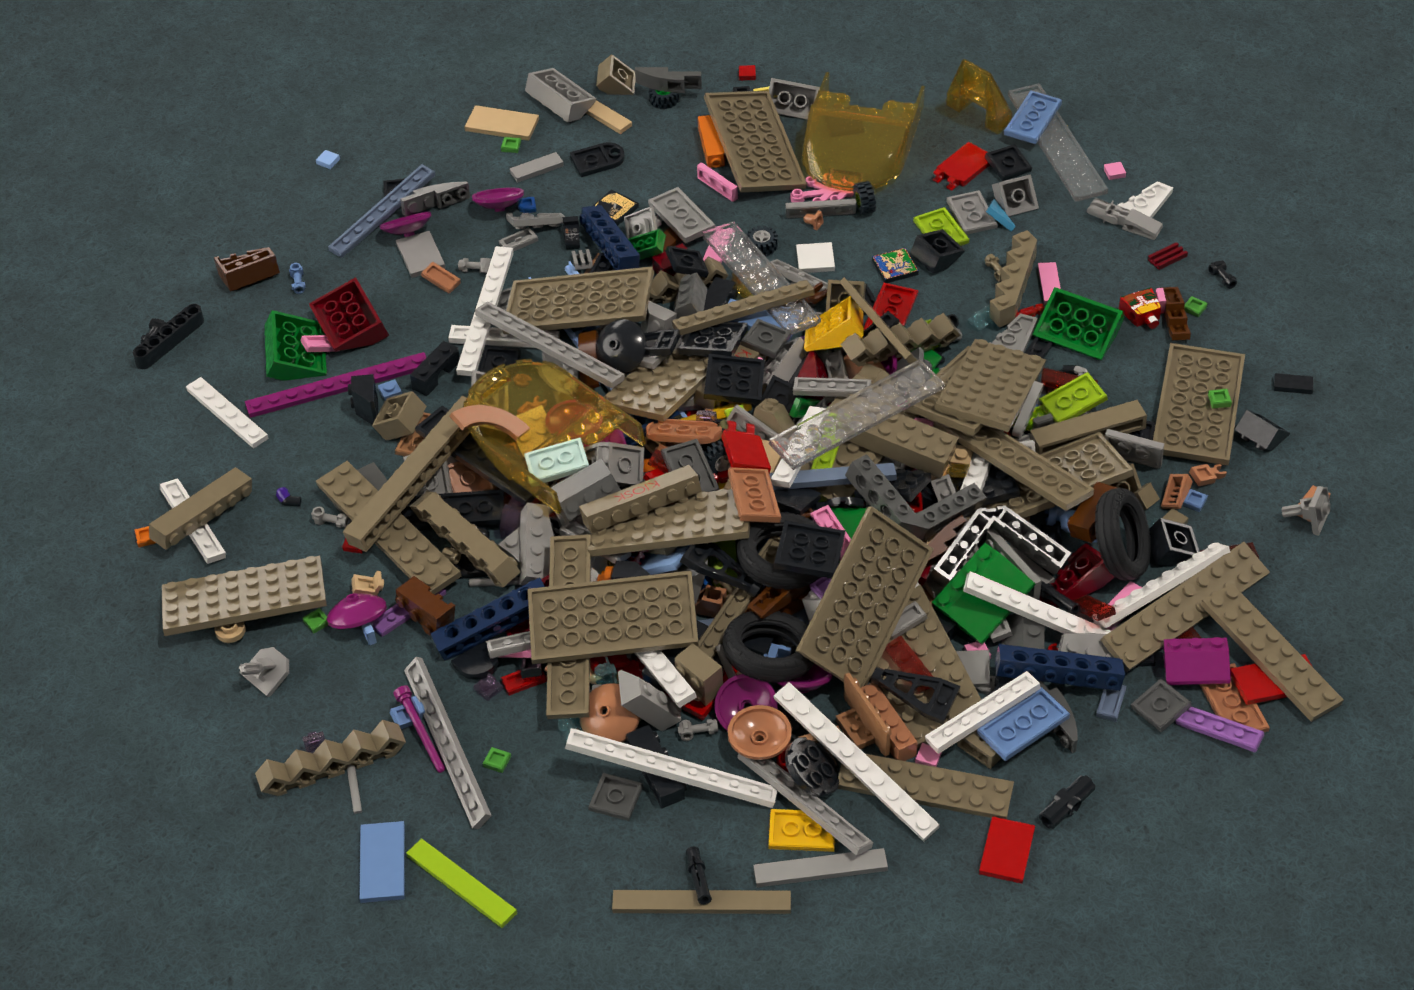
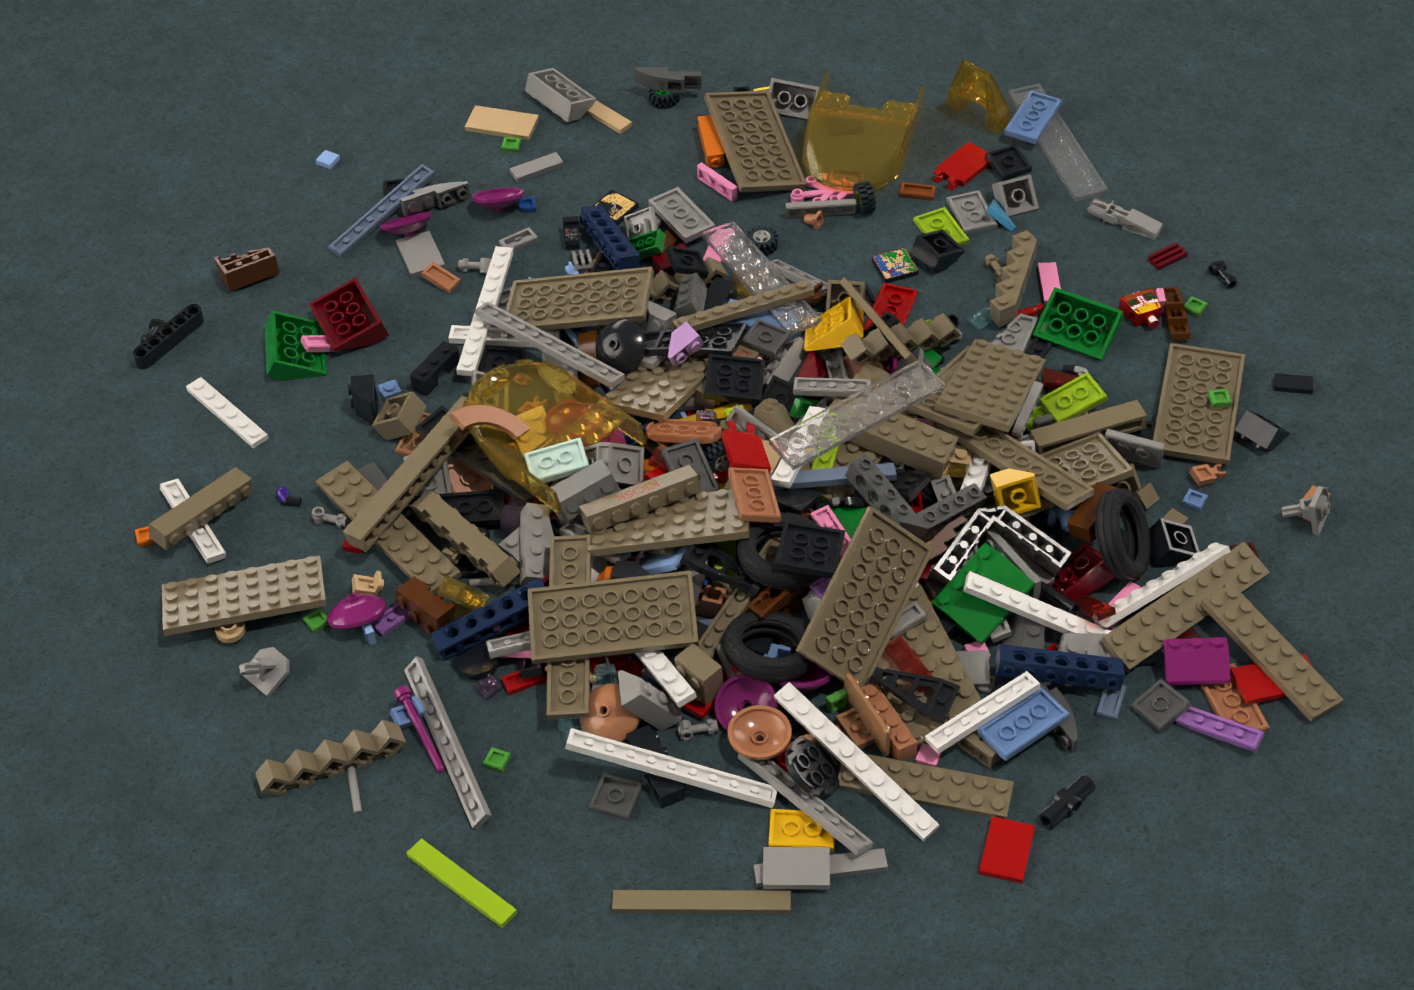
(296, 273): medium blue bar -> none
(313, 741): clear purple tile -> none
(331, 386): magenta plate -> none
(382, 862): medium blue tile -> none
(462, 593): none -> clear yellow brick
(526, 219): light grey wing -> none
(597, 158): black tile -> none
(615, 77): dark tan slope -> none
(683, 343): none -> lavender slope
(694, 857): black pin -> none
(747, 72): red tile -> none
(796, 867): none -> light grey tile
(815, 257): white tile -> none
(837, 701): none -> bright green tile
(917, 191): none -> dark orange tile
(1015, 490): none -> yellow slope
(1114, 170): bright pink tile -> none
(1149, 200): white wing -> none
(1175, 480): nougat slope -> none

